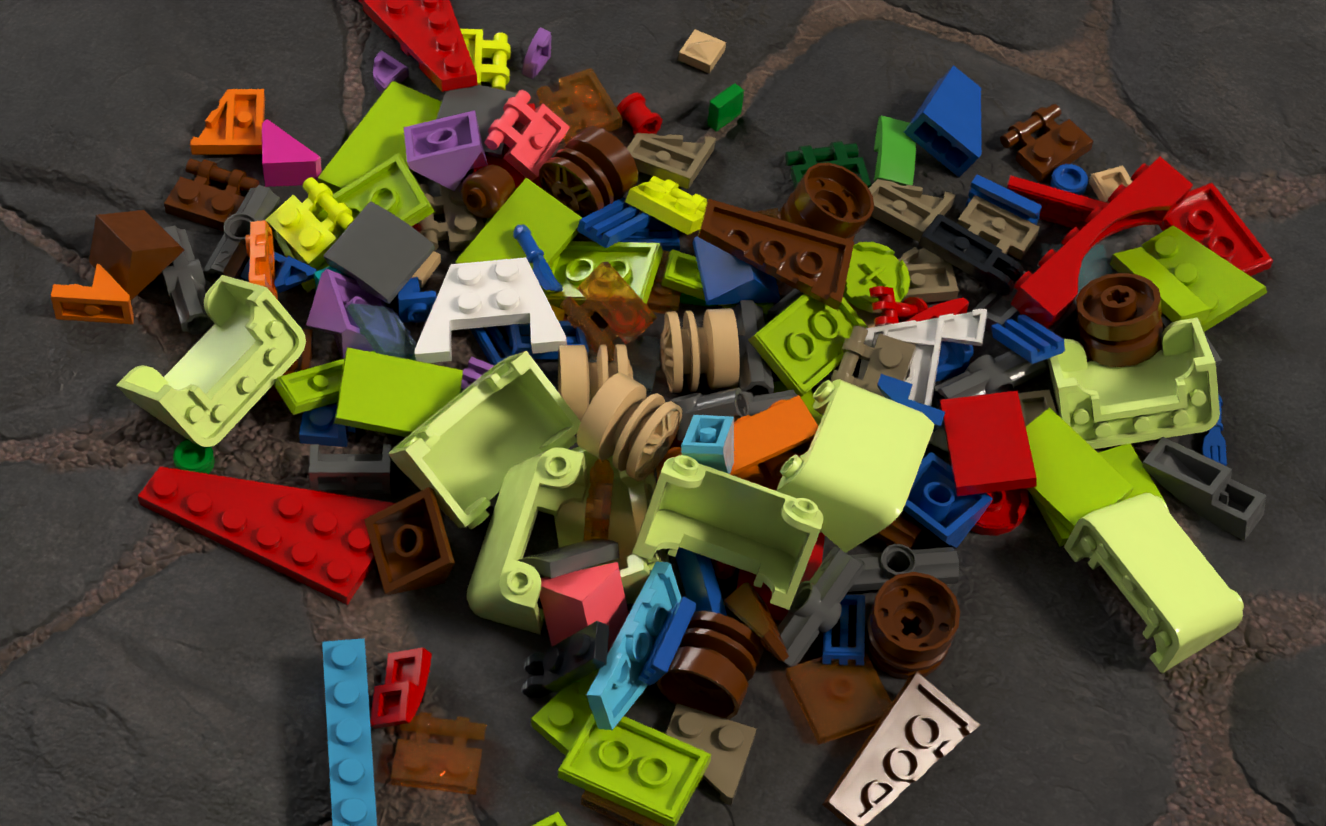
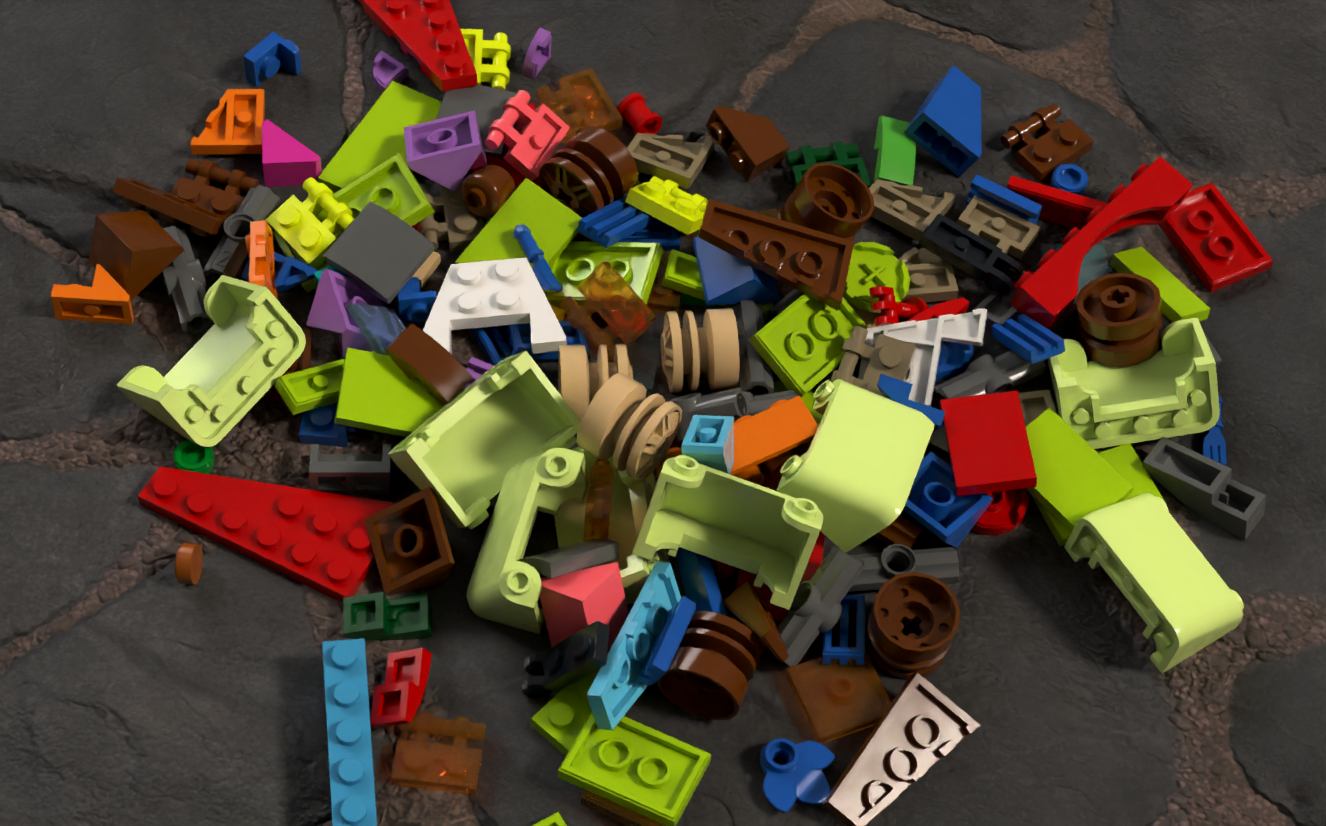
(169, 207): none -> reddish brown plate
(189, 563): none -> dark orange tile
(269, 56): none -> blue bracket
(381, 618): none -> dark green slope
(430, 362): none -> reddish brown slope
(702, 51): tan tile -> none
(722, 738): dark tan wing -> none
(725, 107): green tile -> none
(748, 140): none -> reddish brown slope
(799, 778): none -> blue plate
(1107, 181): tan tile -> none
(1205, 274): lime wing -> none

